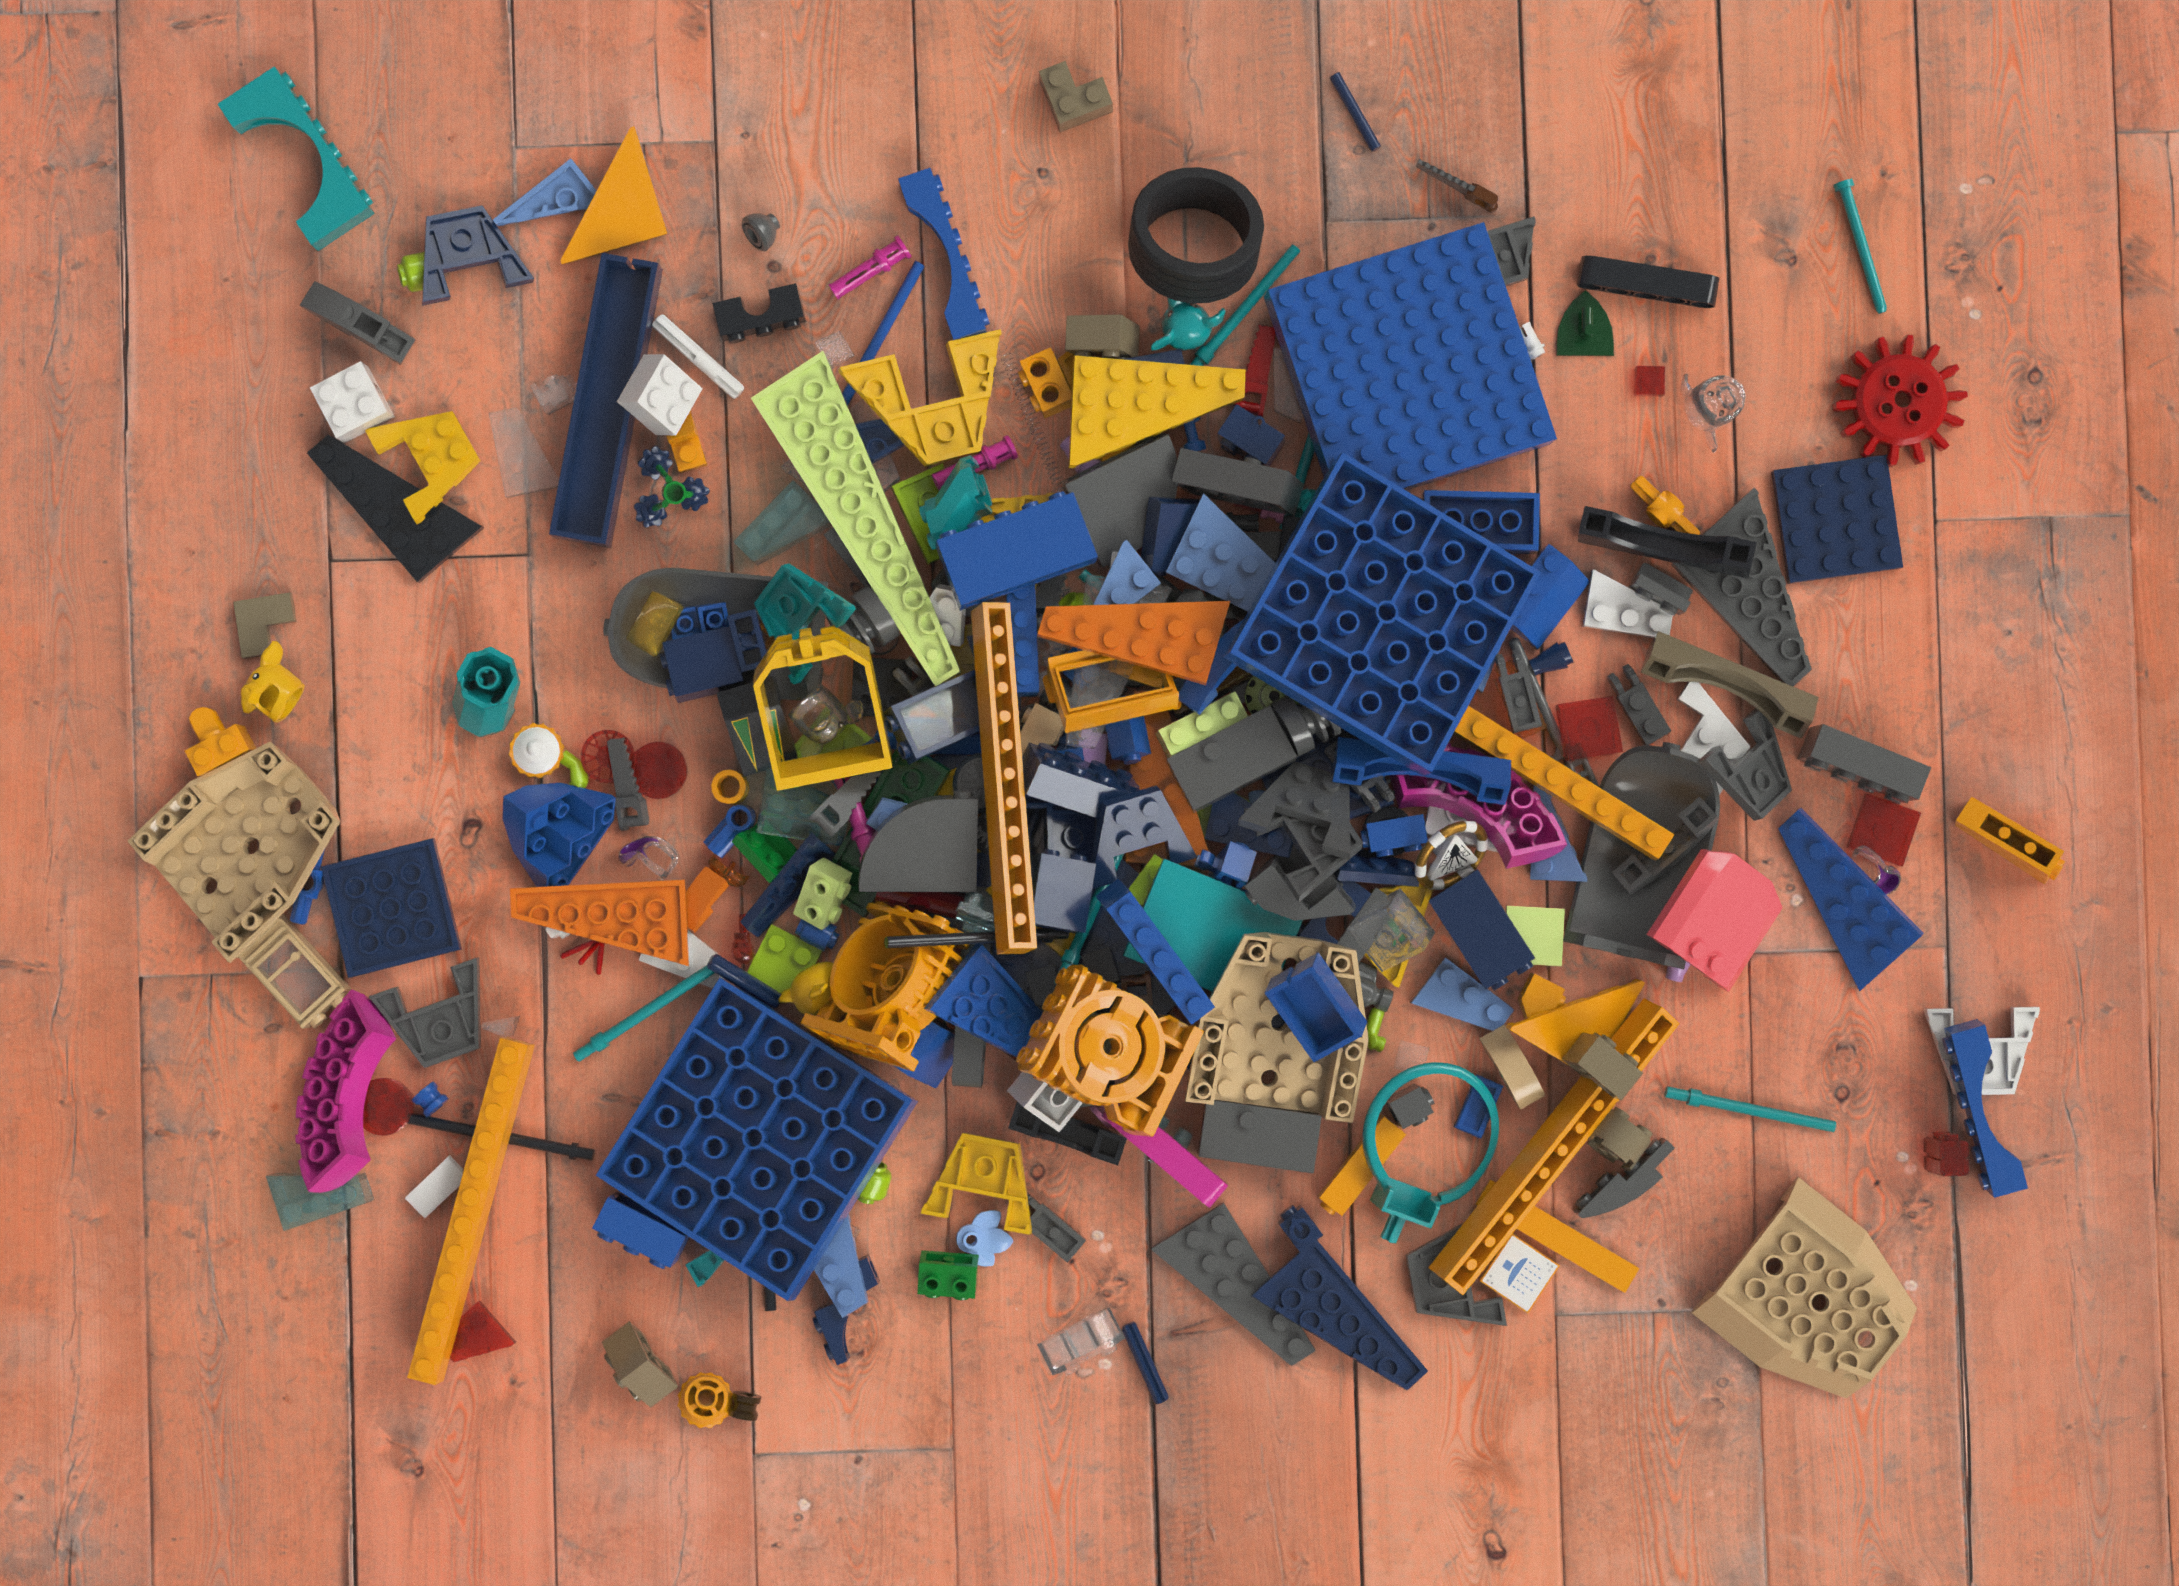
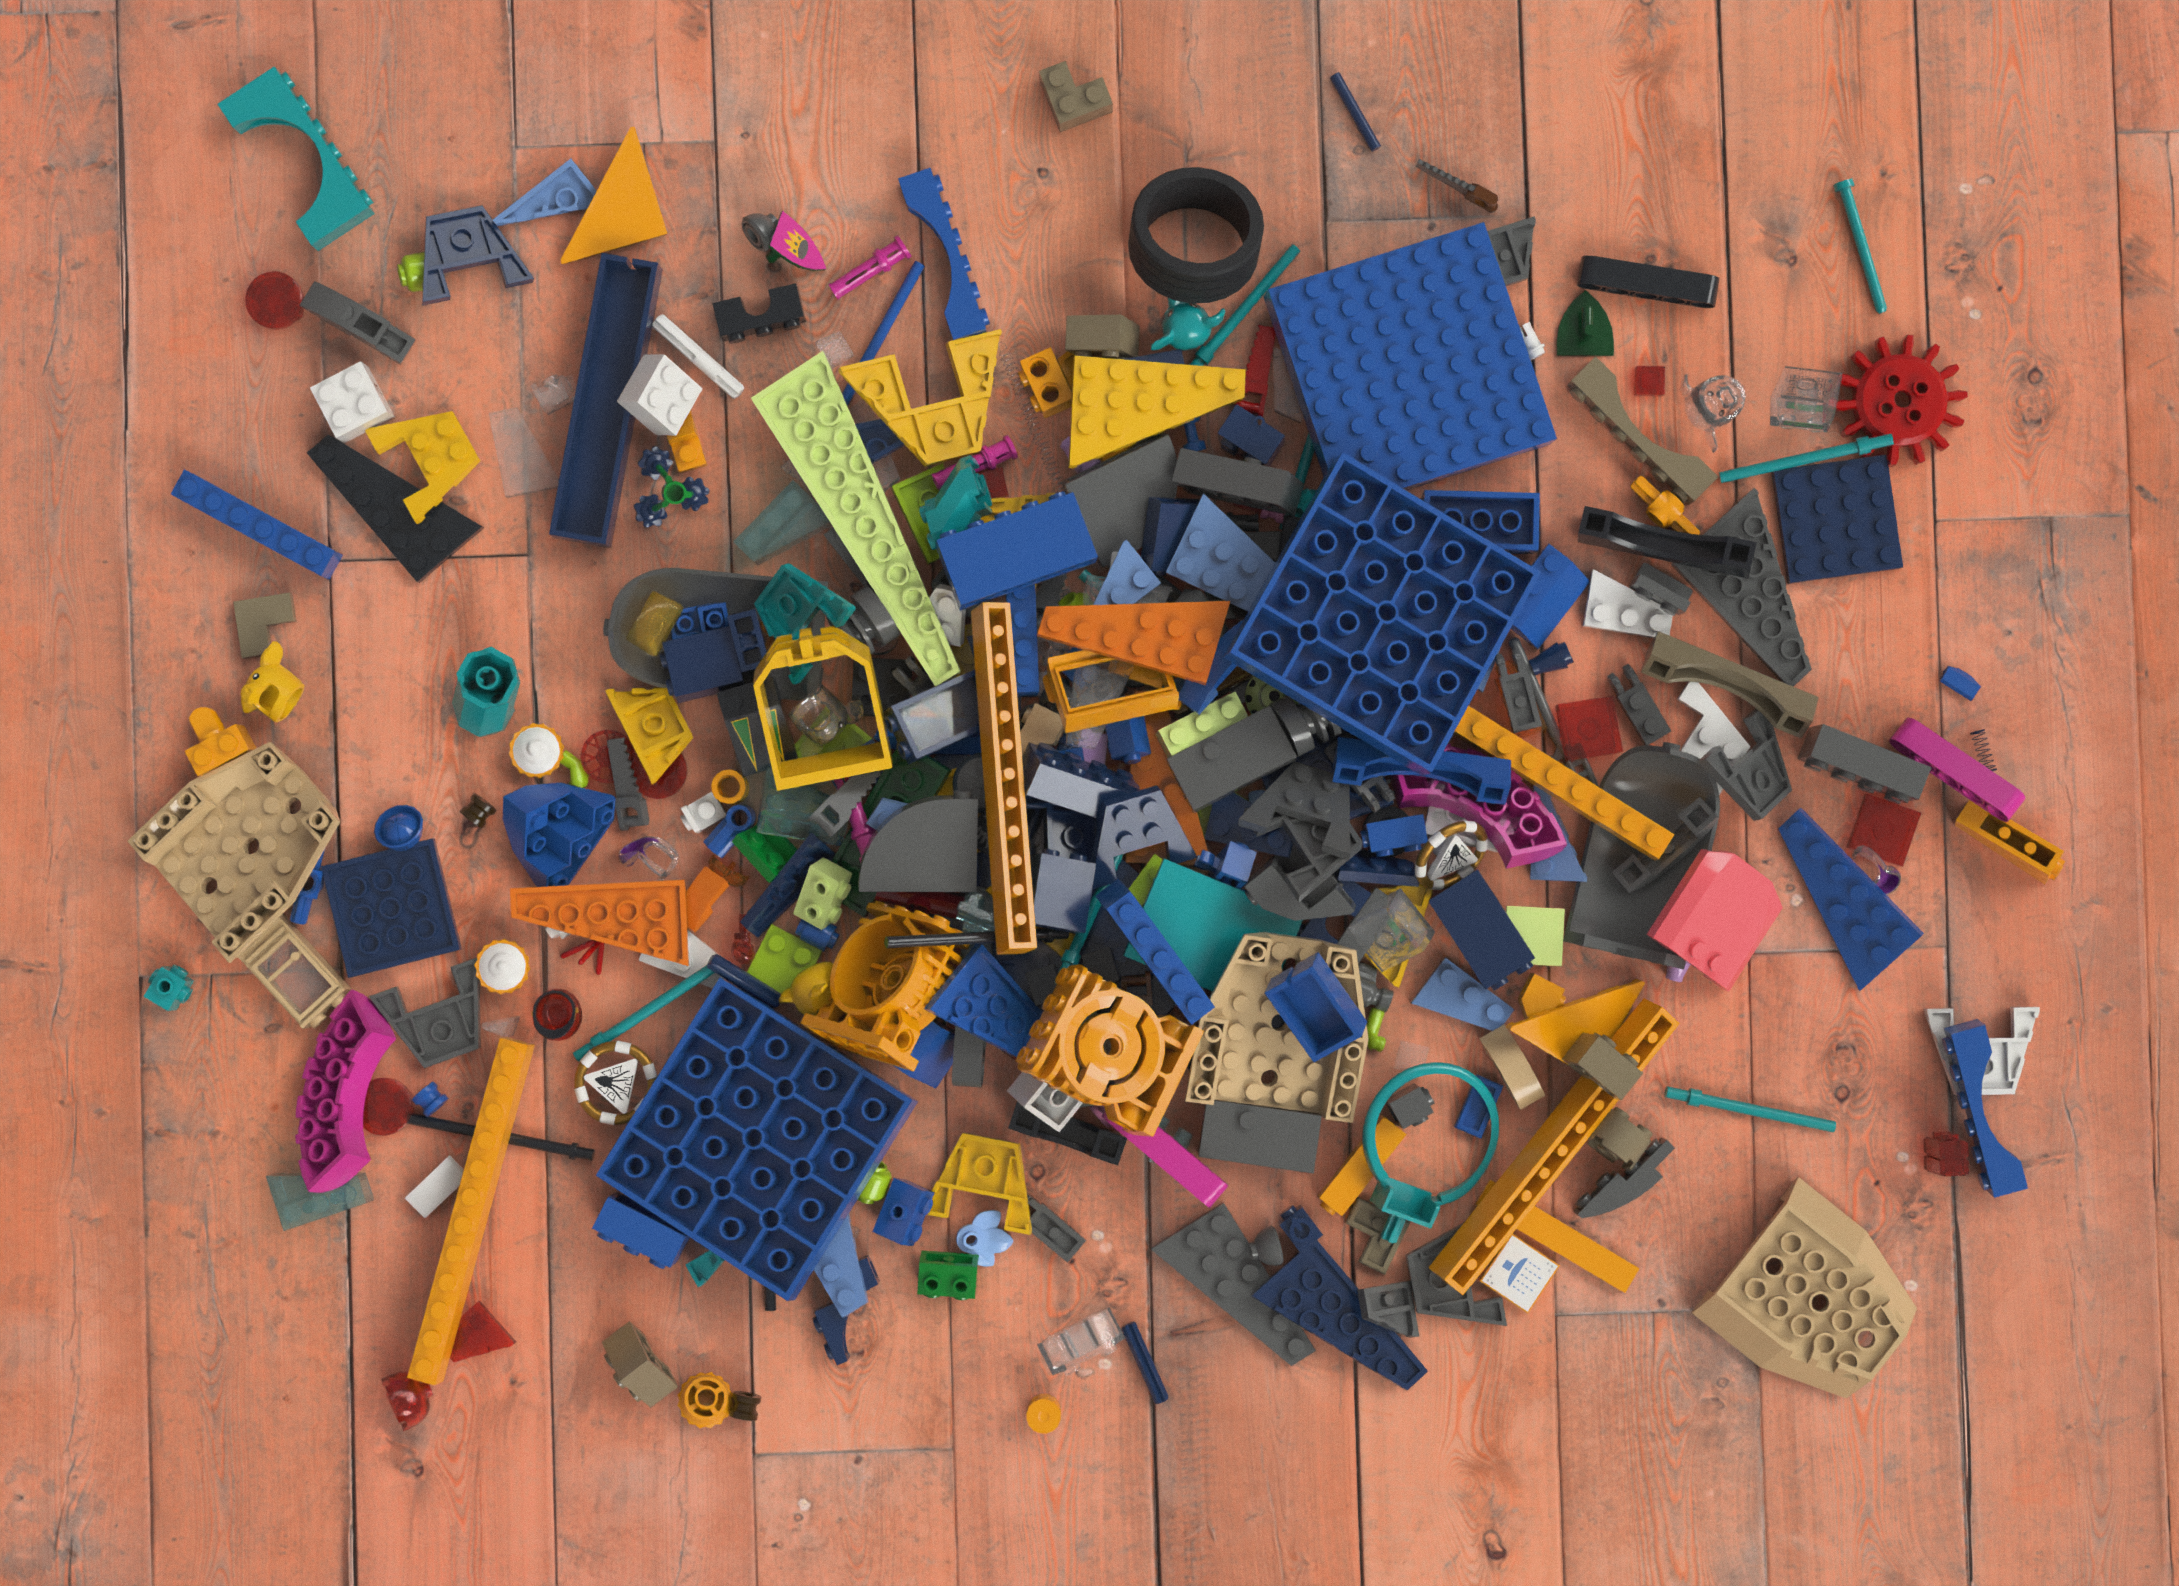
(169, 987): none -> teal brick
(256, 524): none -> blue arch
(274, 300): none -> clear red tile
(399, 827): none -> blue hat
(407, 1398): none -> clear red cylinder
(478, 810): none -> dark brown wheel
(502, 966): none -> white piece
(557, 1014): none -> clear red piece
(612, 1082): none -> piece
(652, 726): none -> yellow wing
(702, 813): none -> white bracket
(794, 245): none -> dark pink shield
(904, 1212): none -> blue brick
(996, 482): none -> clear red plate
(1043, 1413): none -> light orange piece
(1267, 1247): none -> dark grey brick
(1371, 1220): none -> dark tan tile
(1390, 1307): none -> dark grey wing
(1599, 390): none -> dark tan arch
(1805, 399): none -> clear slope
(1862, 446): none -> teal bar
(1957, 769): none -> dark pink beam
(1960, 682): none -> blue piece
(1977, 732): none -> piece

